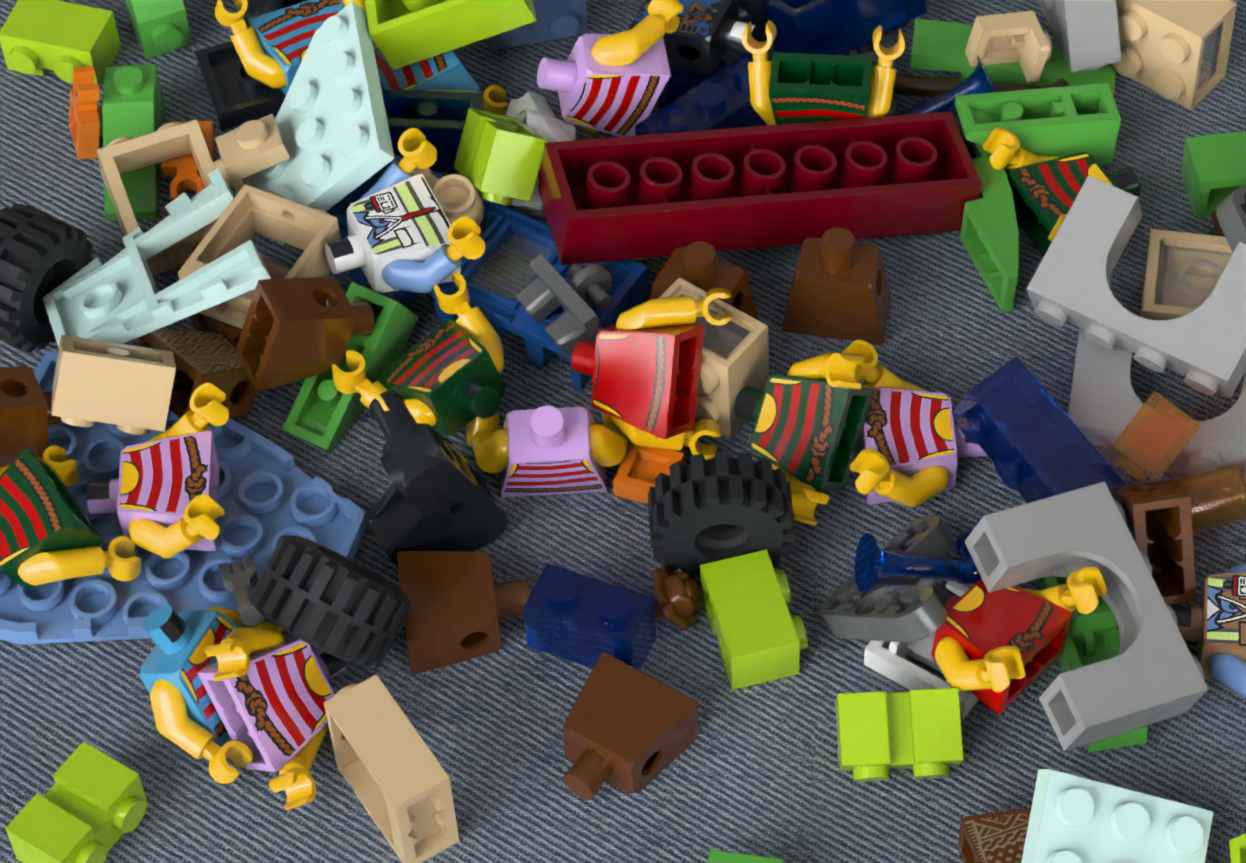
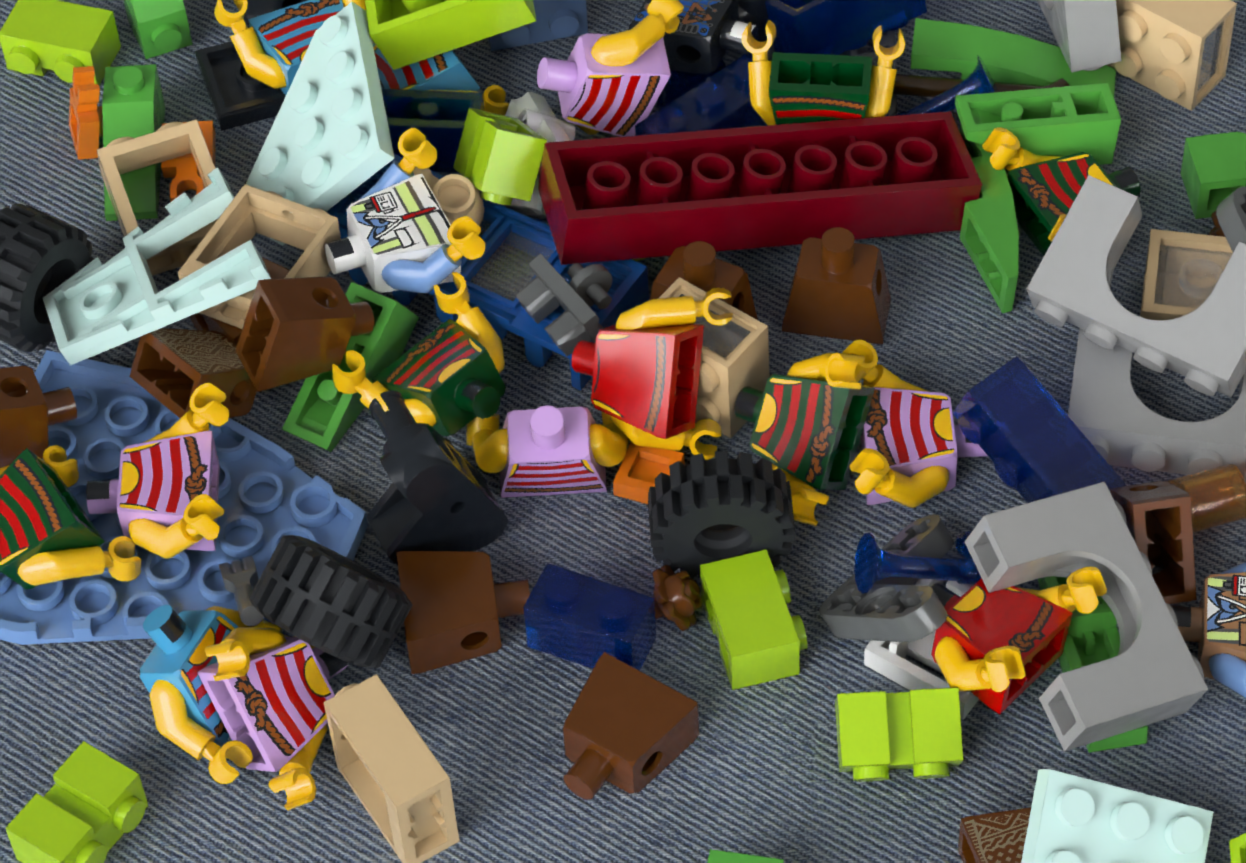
(112, 385): tan brick -> none
(250, 150): tan bracket -> none
(1010, 40): tan bracket -> none
(1153, 439): clear orange brick -> none

